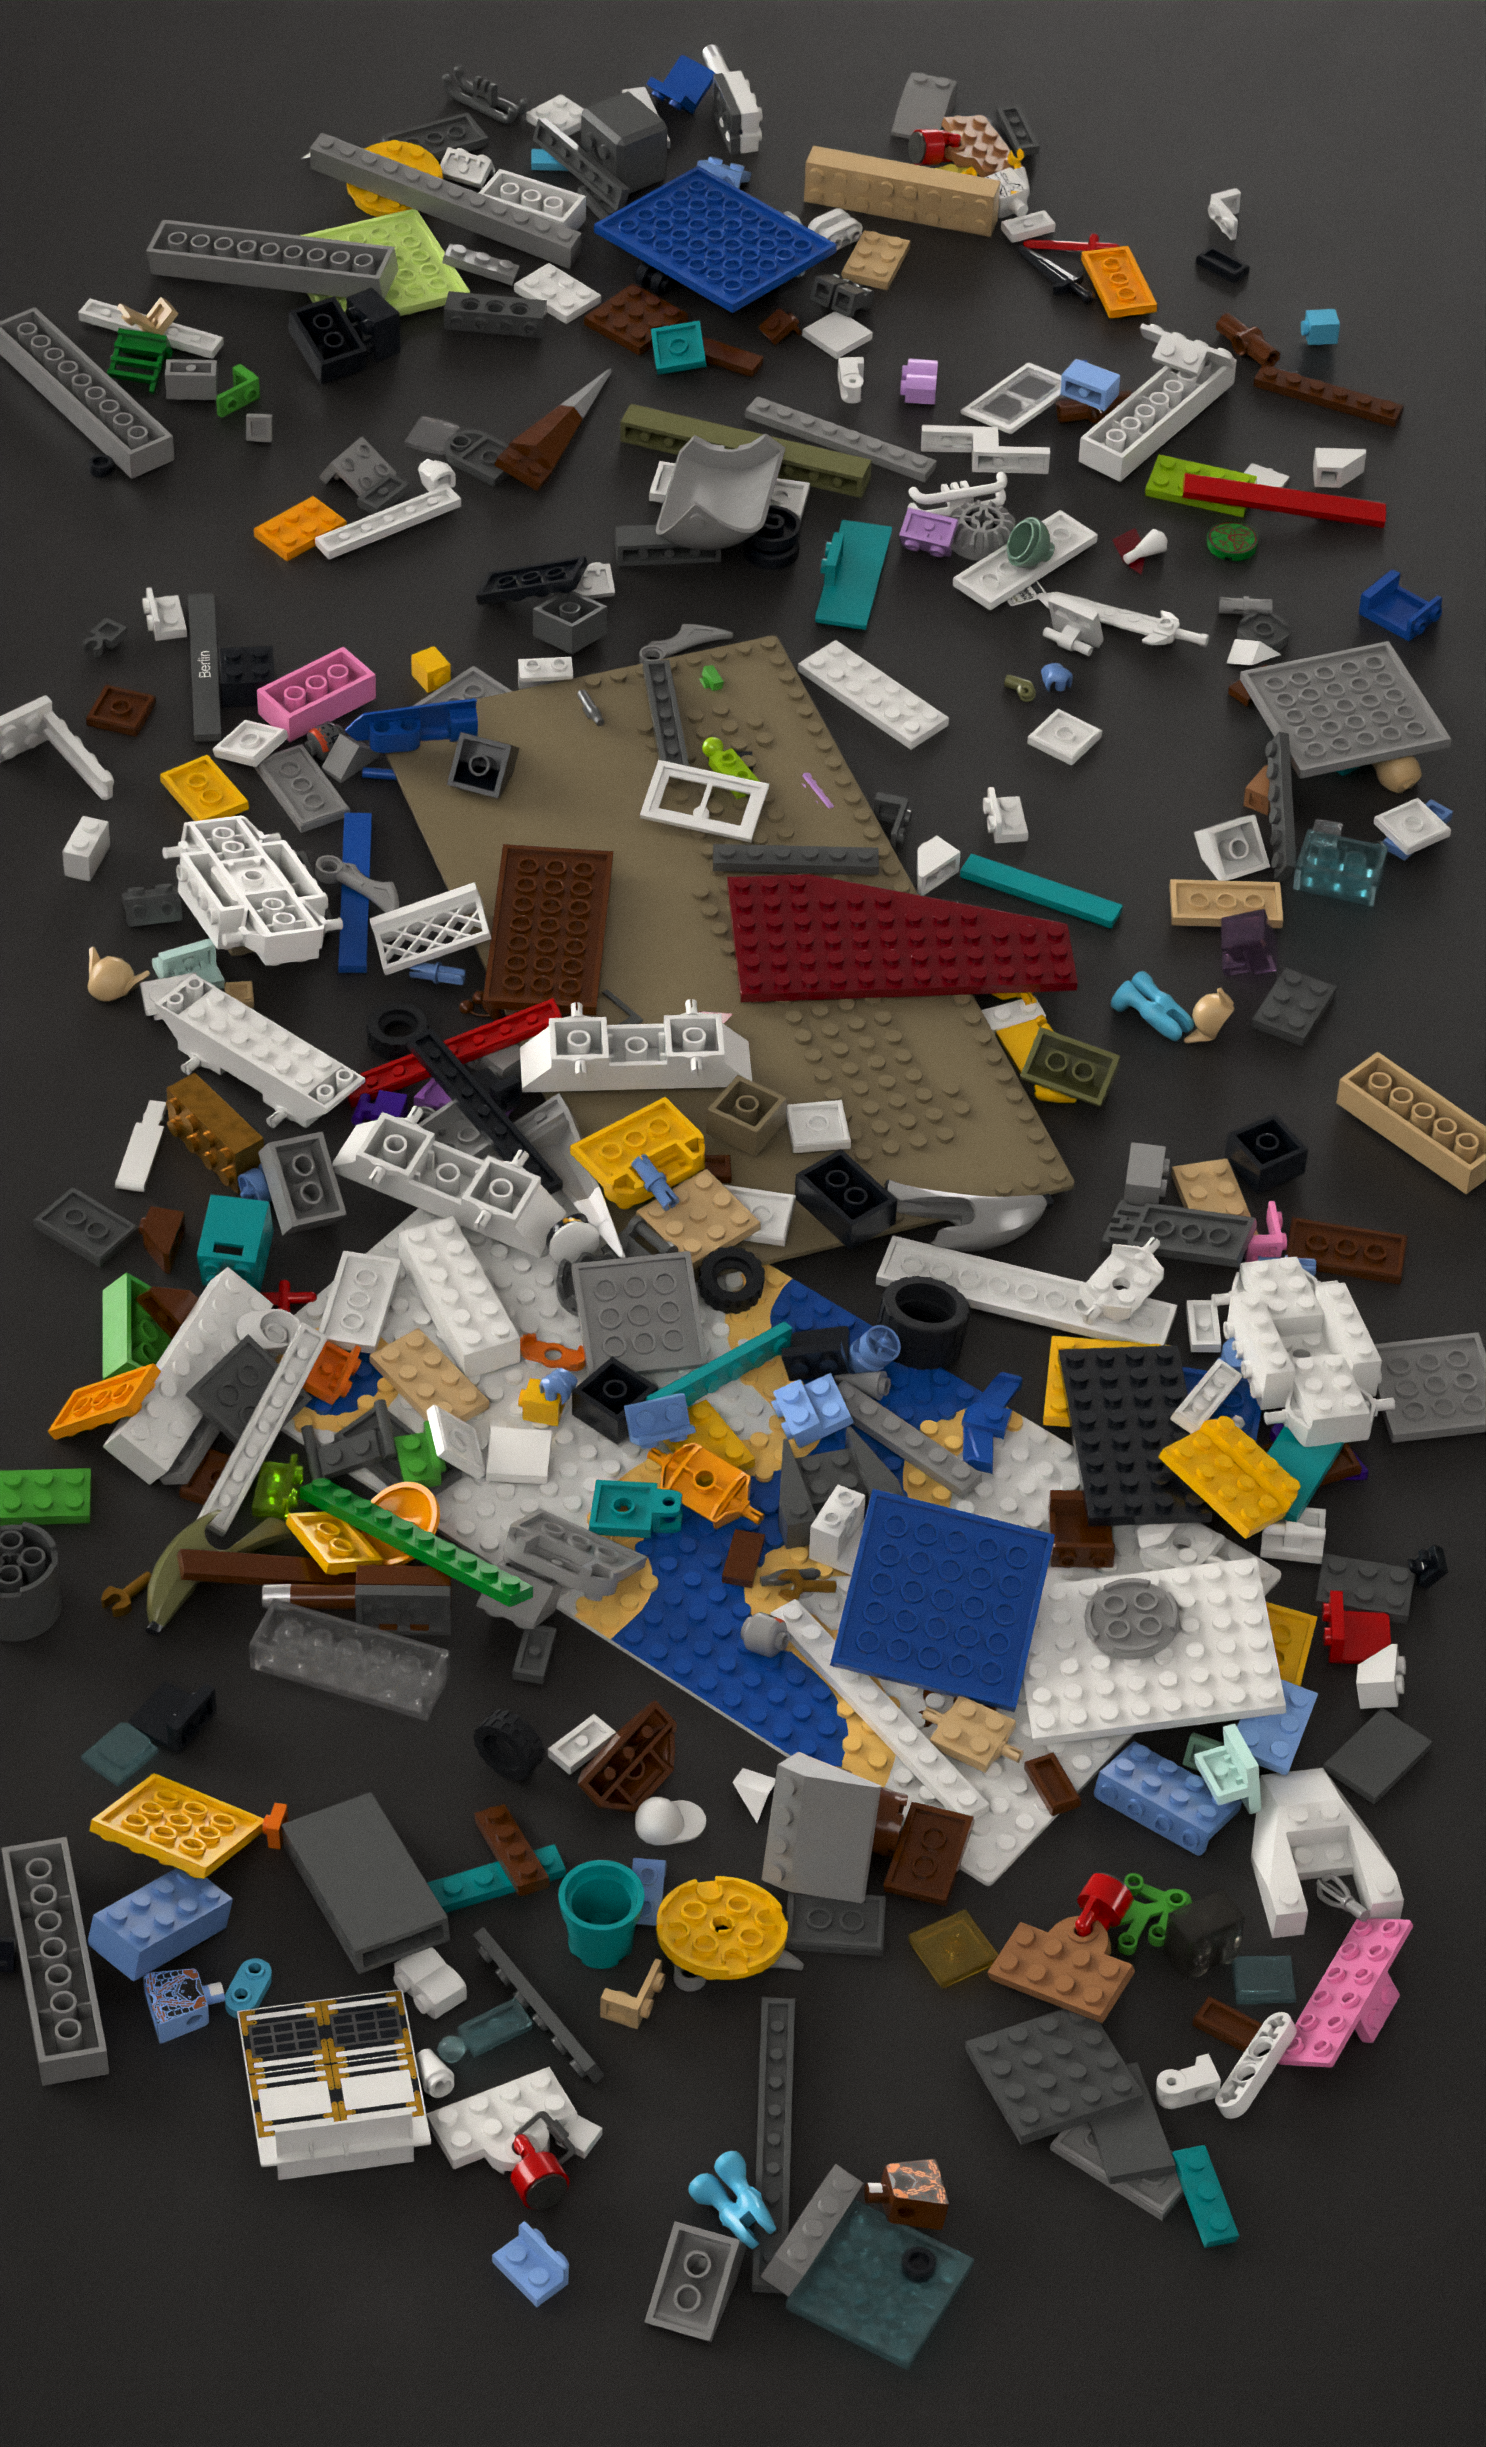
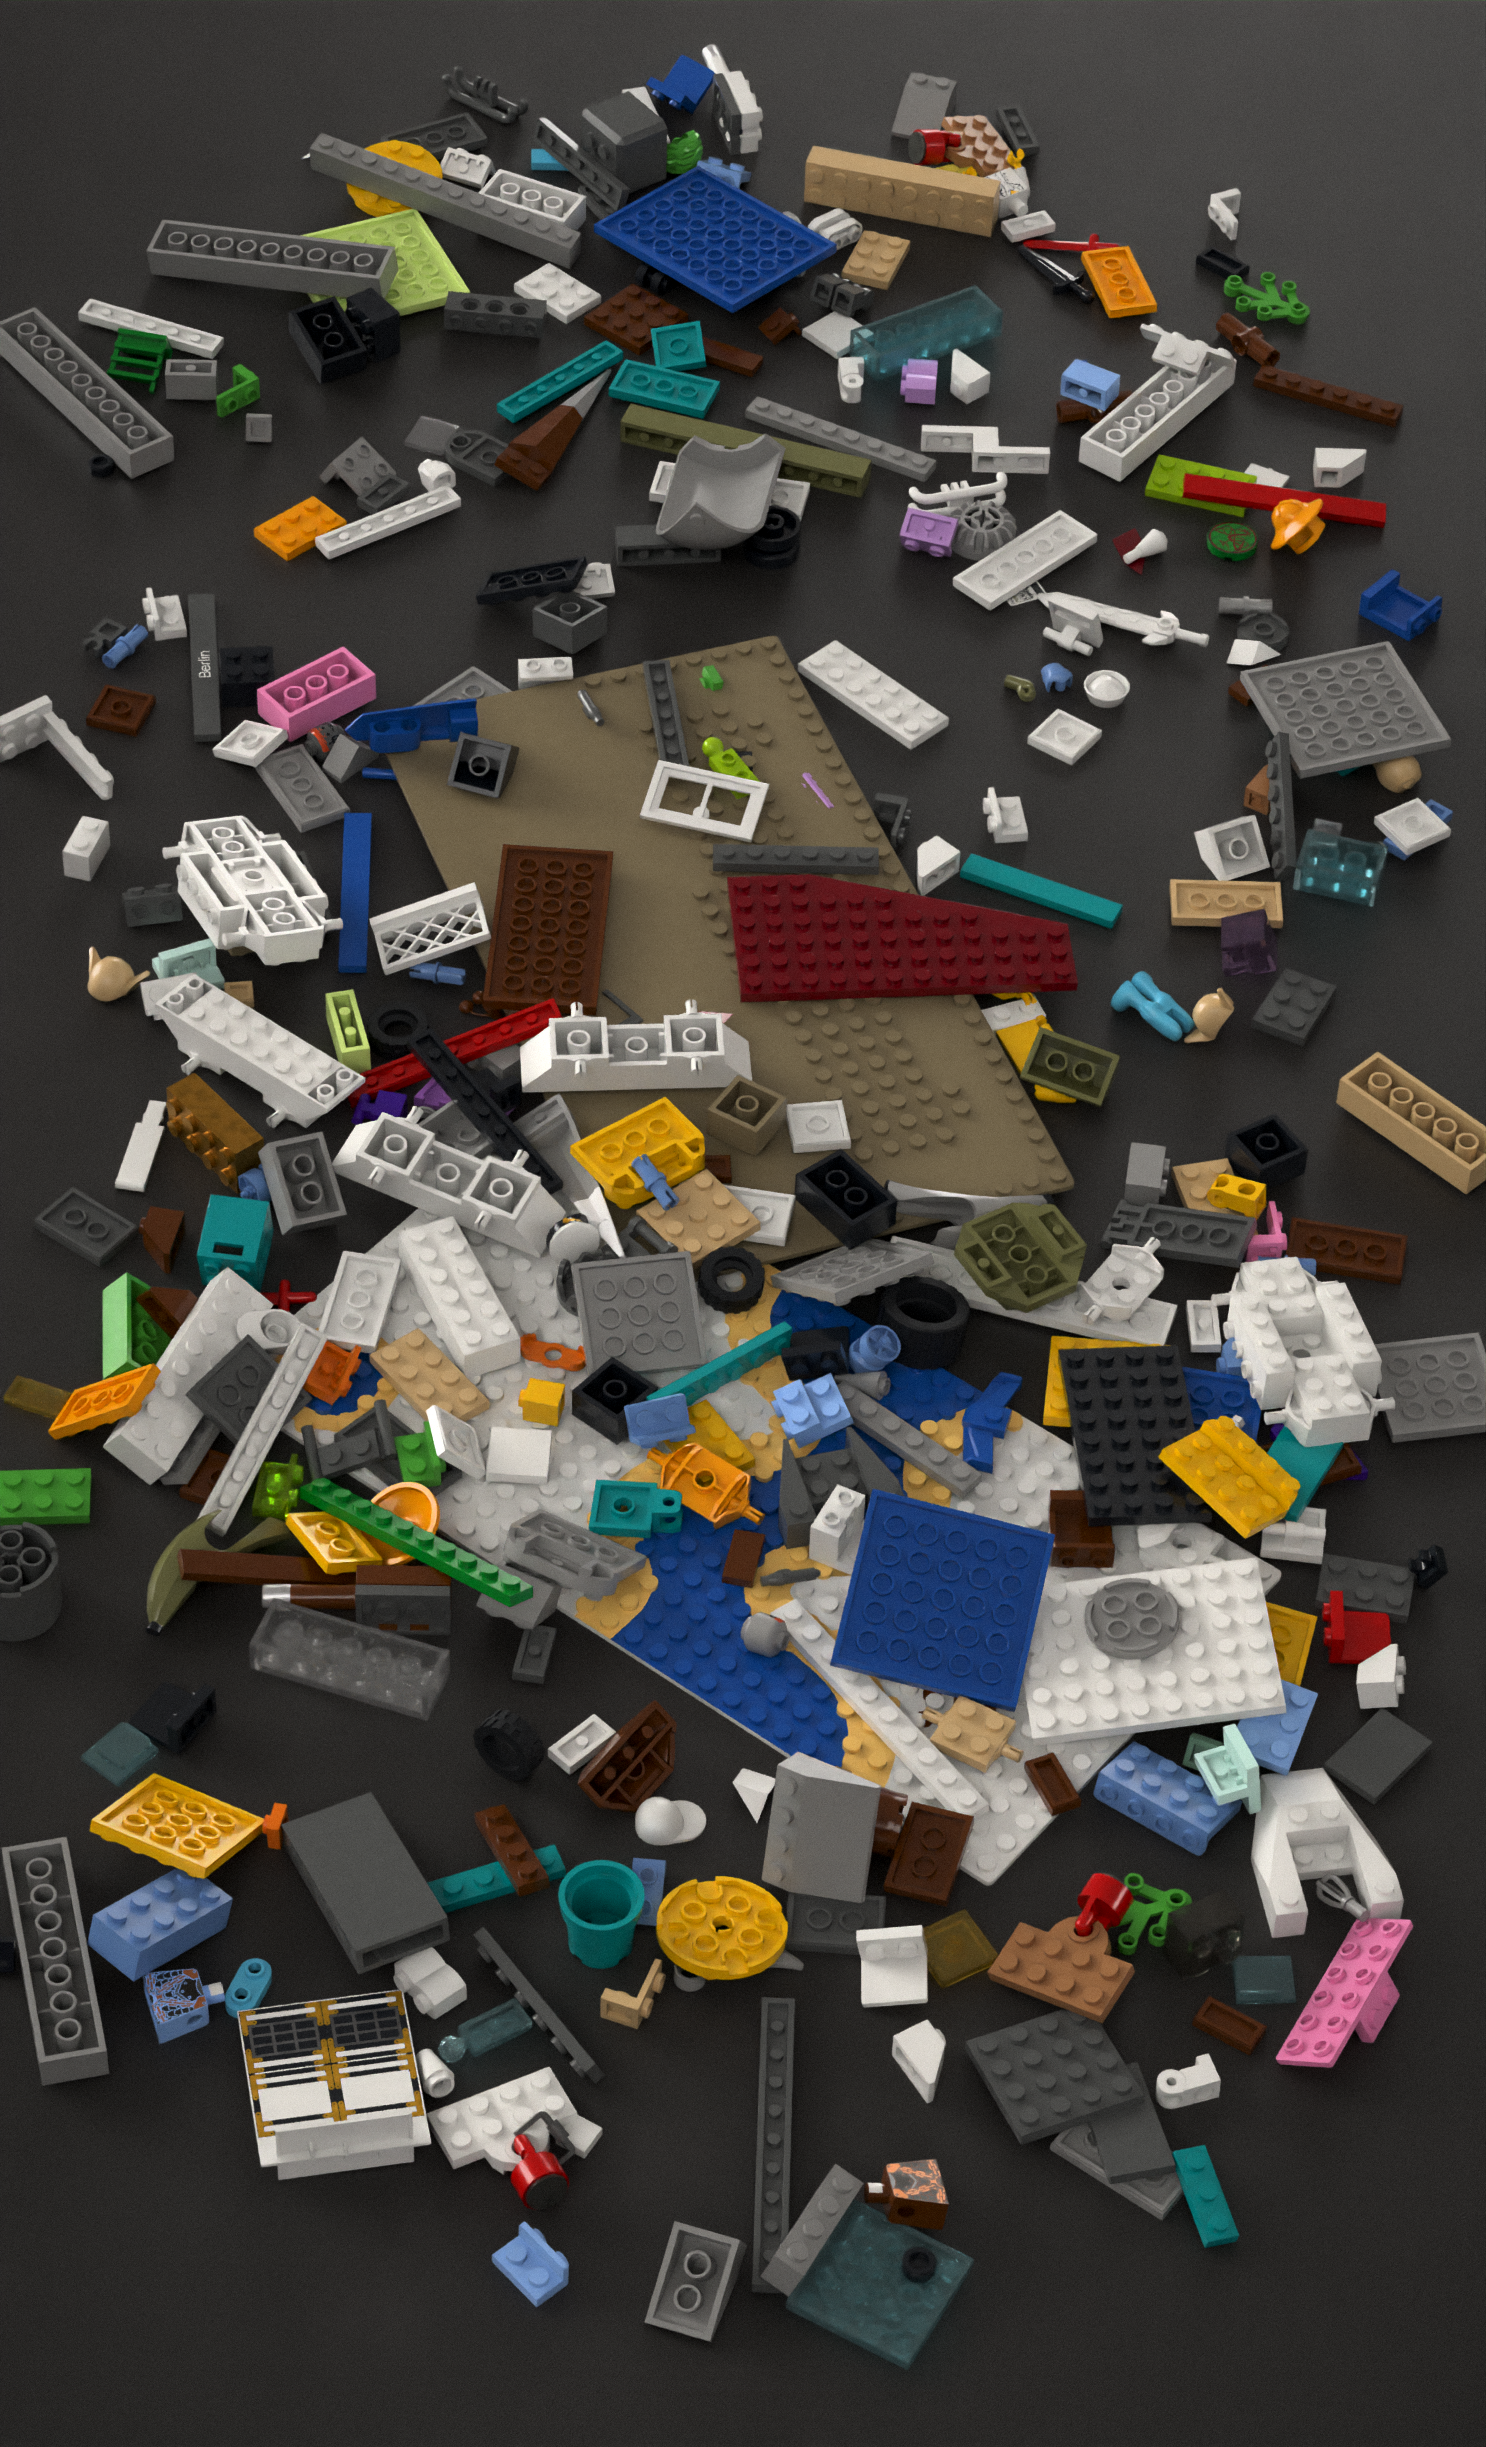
(36, 1397): none -> clear yellow tile
(124, 1595): pearl gold bar -> none
(125, 646): none -> medium blue pin
(157, 319): tan bracket -> none
(204, 790): yellow plate -> none
(348, 1030): none -> yellowish green brick
(381, 893): light grey piece -> none
(430, 669): yellow brick -> none
(481, 264): light grey plate -> none
(559, 111): white plate -> none
(559, 381): none -> teal plate
(559, 1382): medium blue arm -> none
(664, 388): none -> teal plate
(684, 153): none -> bright green hair
(688, 636): light grey piece -> none
(749, 2205): medium azure piece -> none
(802, 1585): pearl gold bar -> none
(852, 573): teal bracket -> none
(852, 1272): none -> light grey plate
(893, 1966): none -> white bracket
(921, 2056): none -> white slope
(926, 331): none -> clear light blue brick
(968, 378): none -> white slope
(1016, 398): clear door -> none
(1022, 1255): none -> olive piece
(1029, 543): sand green piece -> none
(1106, 688): none -> white hat
(1206, 1396): white tile -> none
(1238, 1195): none -> yellow leg
(1238, 2095): white beam -> none
(1293, 309): none -> bright green plant
(1296, 523): none -> light orange helmet
(1321, 327): medium azure brick -> none

